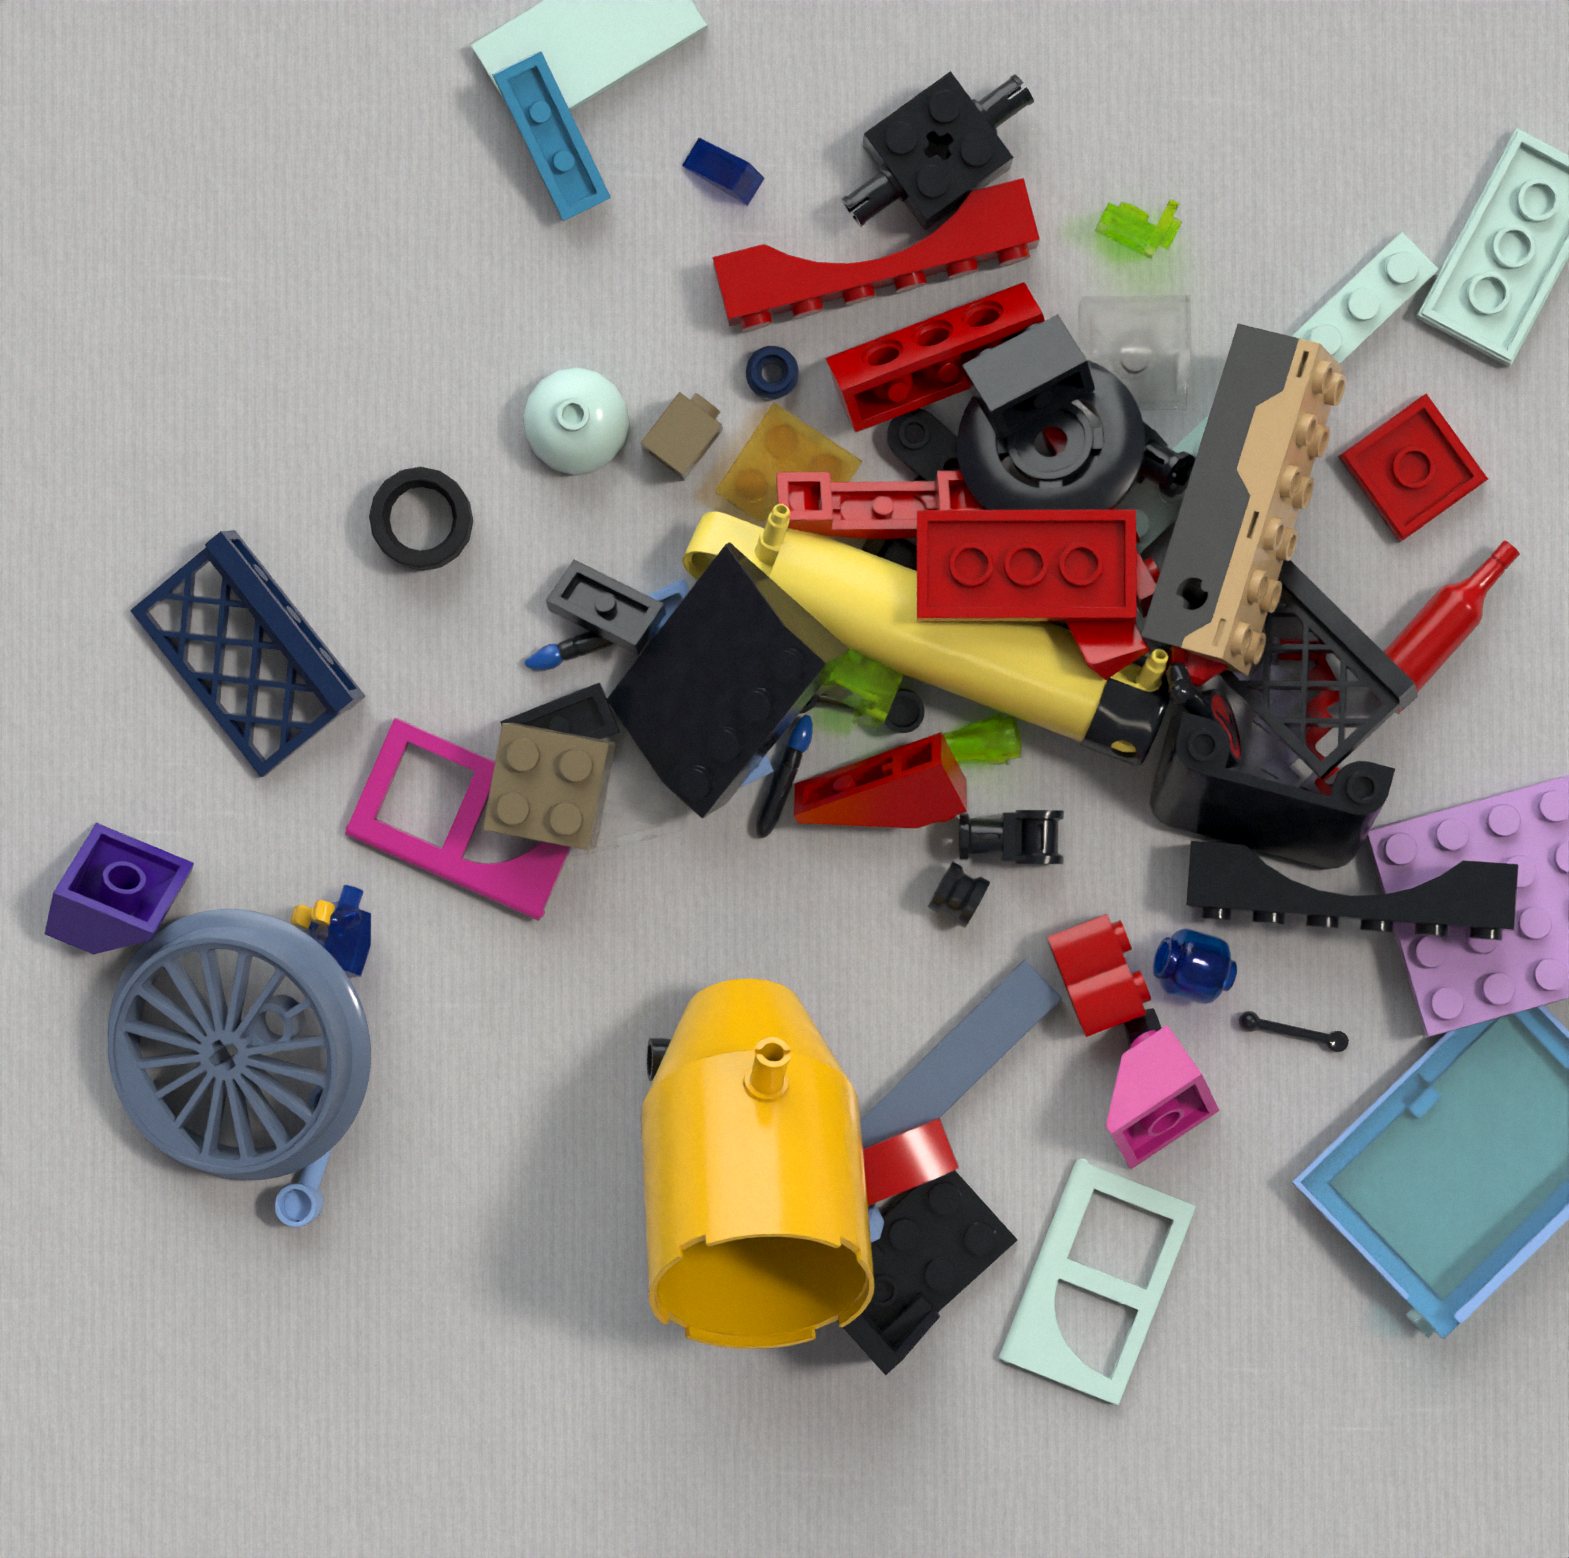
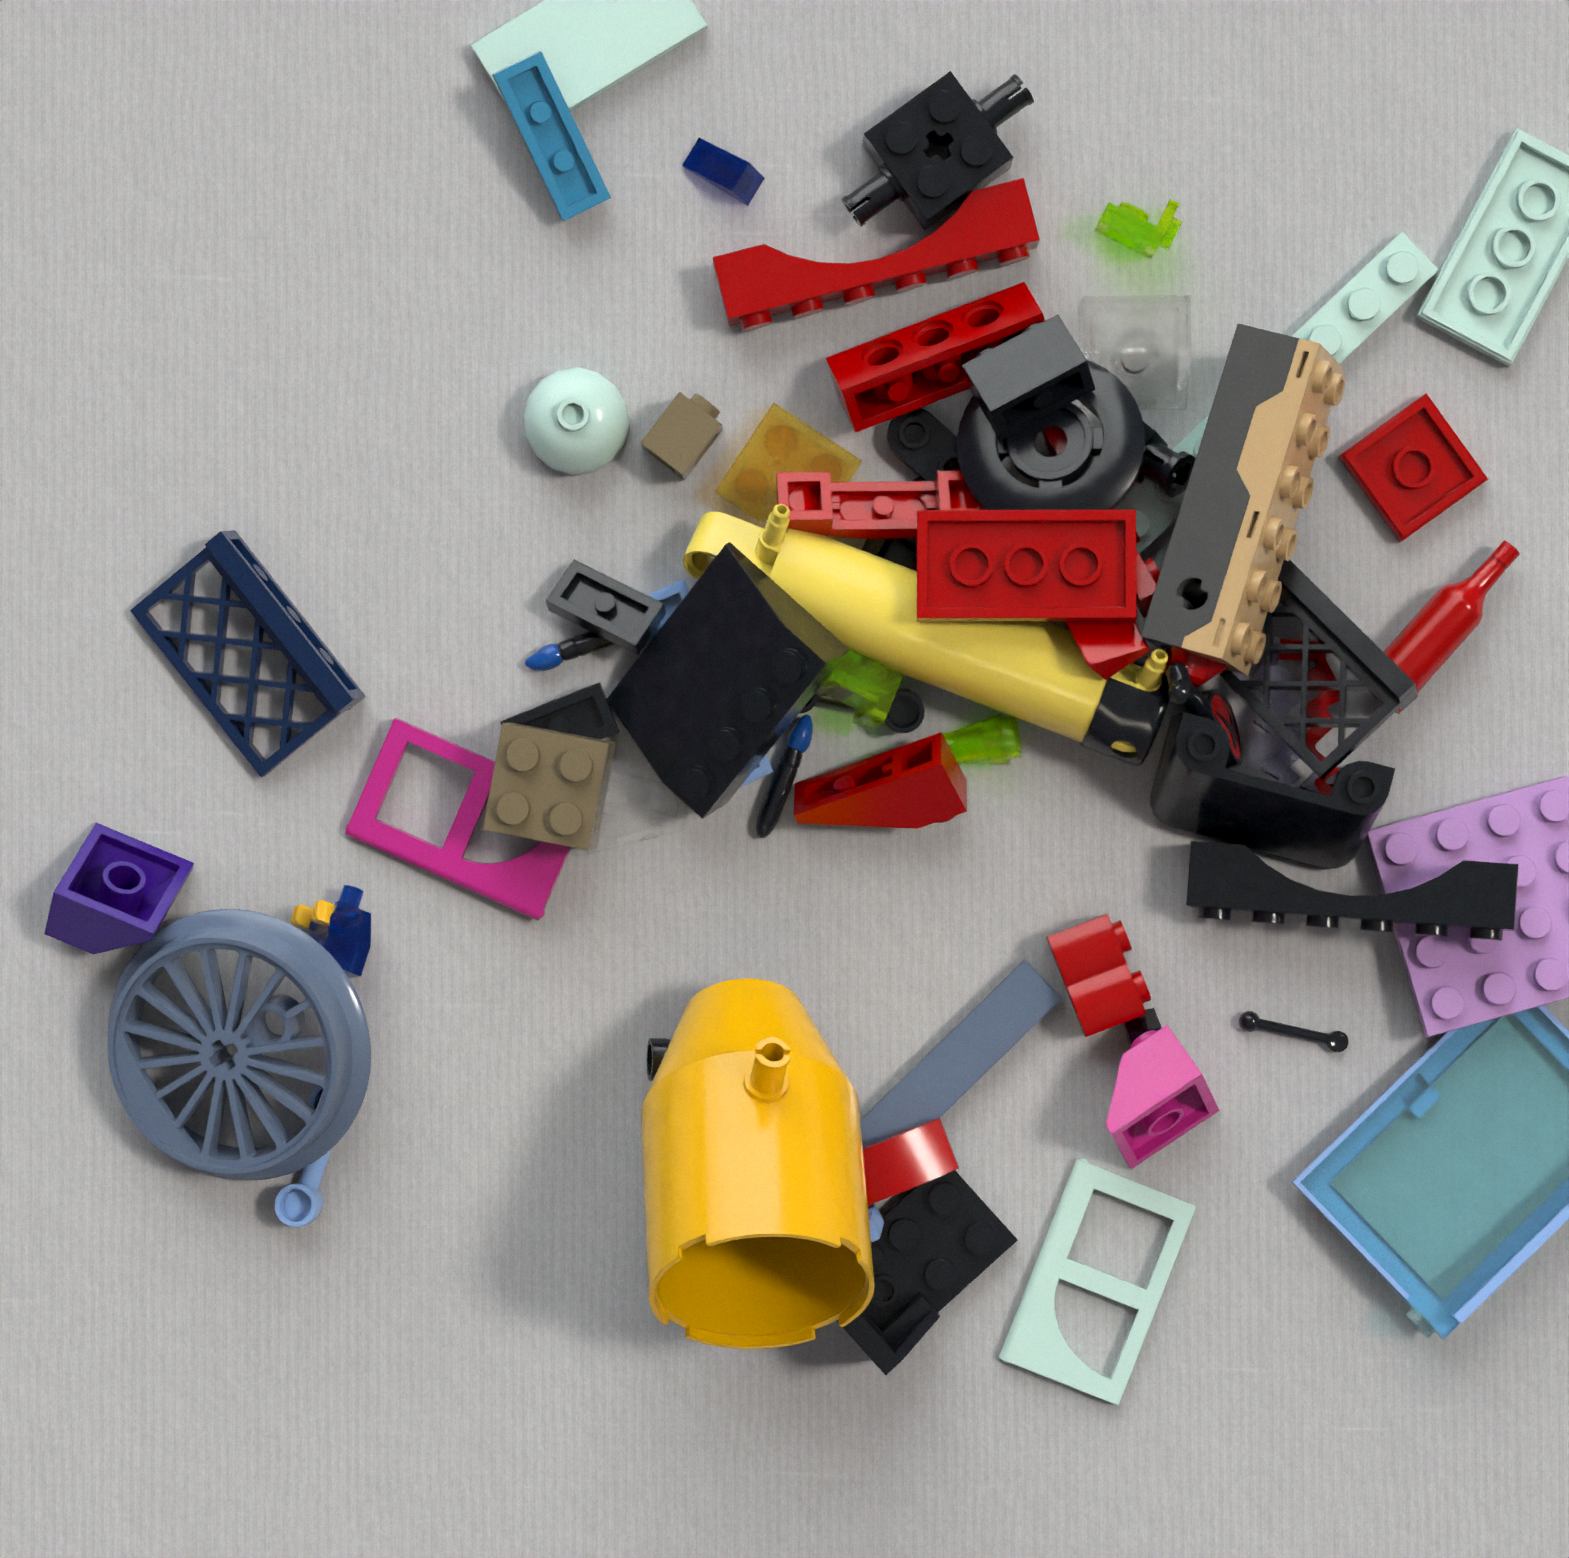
(388, 495): black tyre -> none
(777, 356): dark blue plate -> none
(958, 894): black wheel -> none
(1016, 836): black connector -> none
(1194, 966): clear blue head -> none

